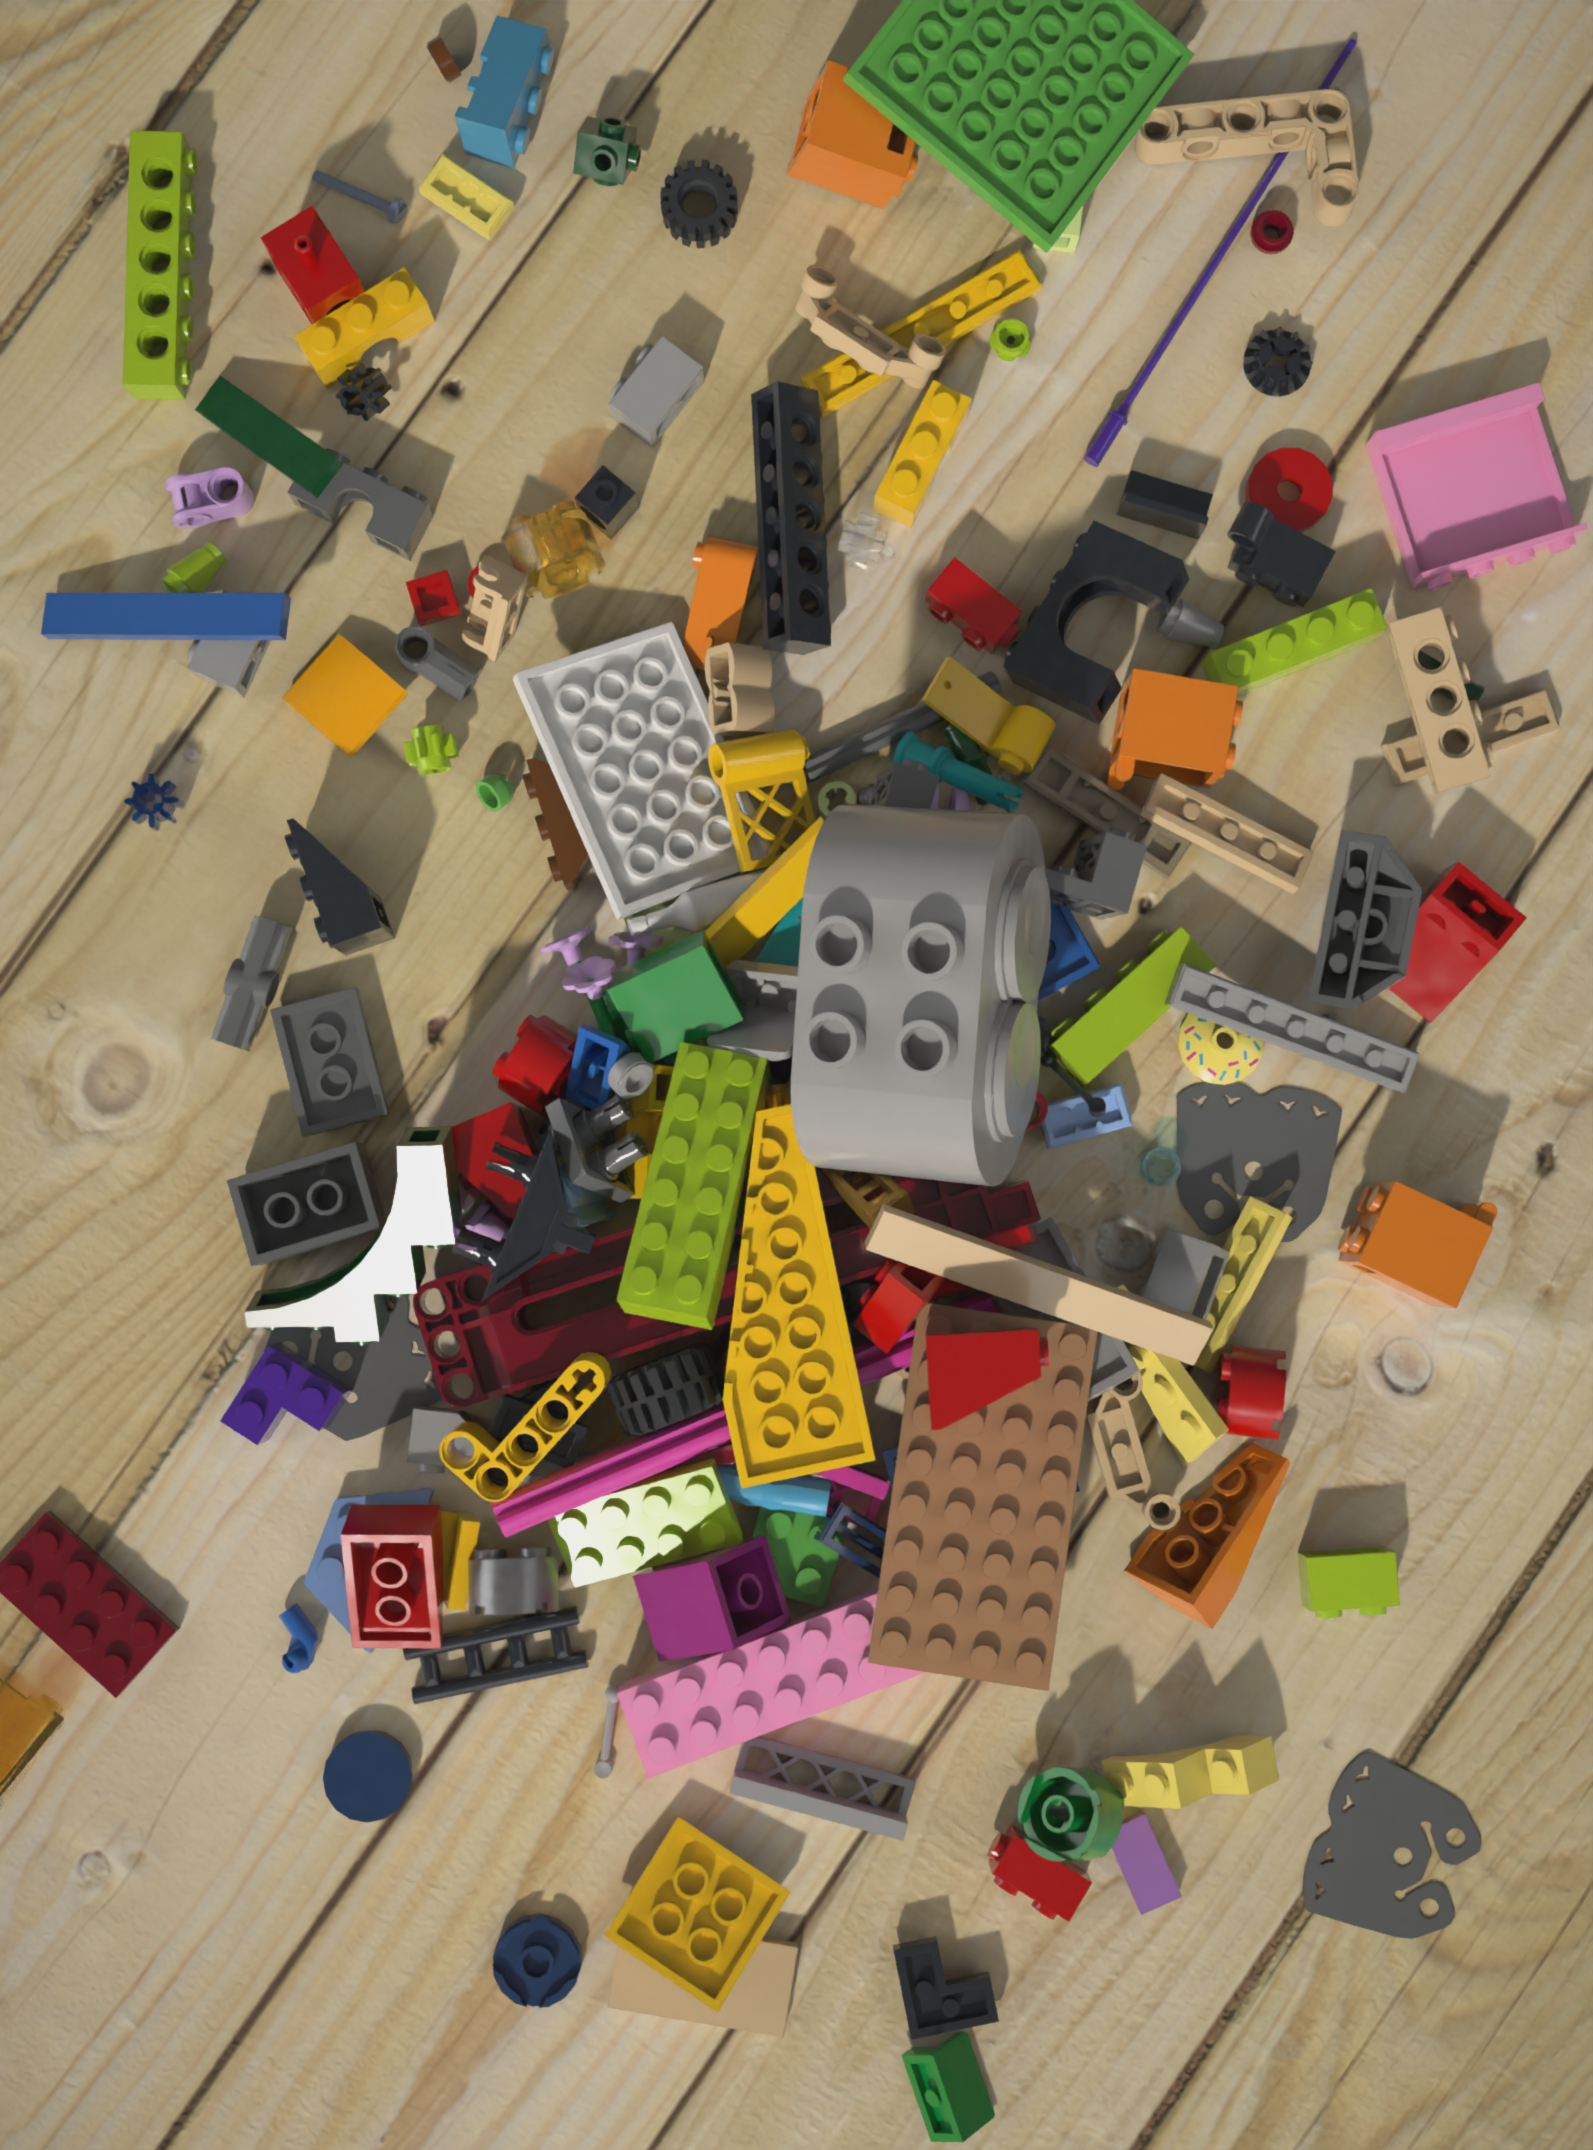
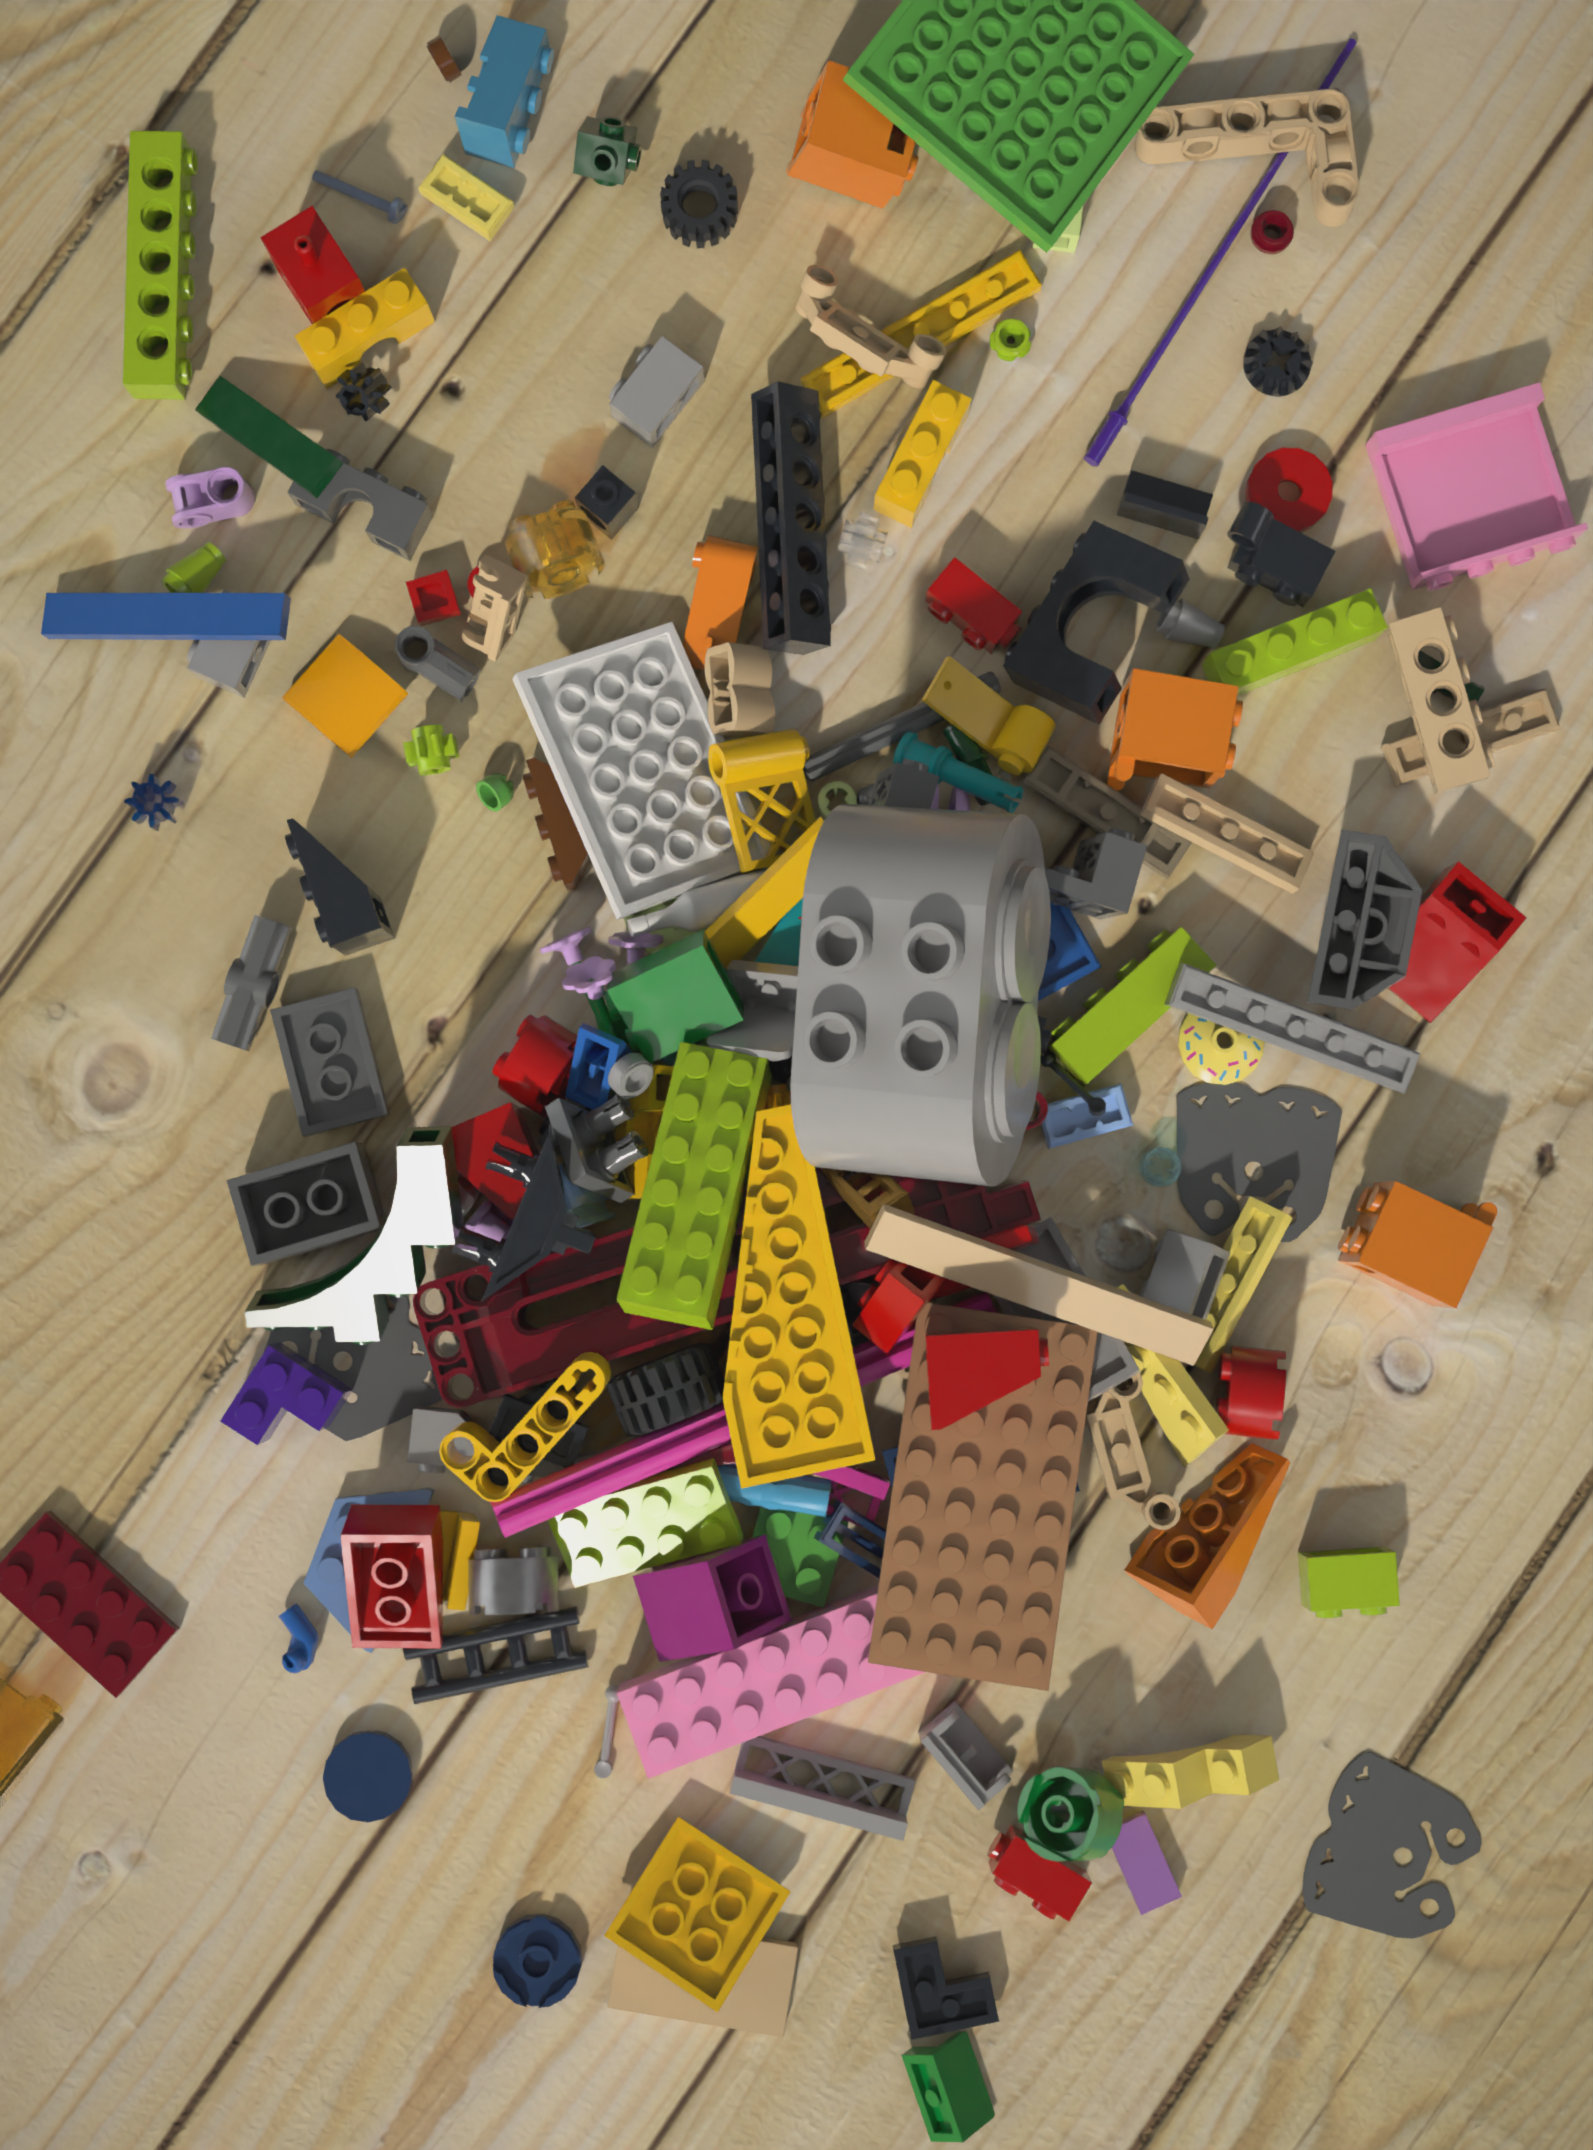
(966, 1755): none -> light grey hinge

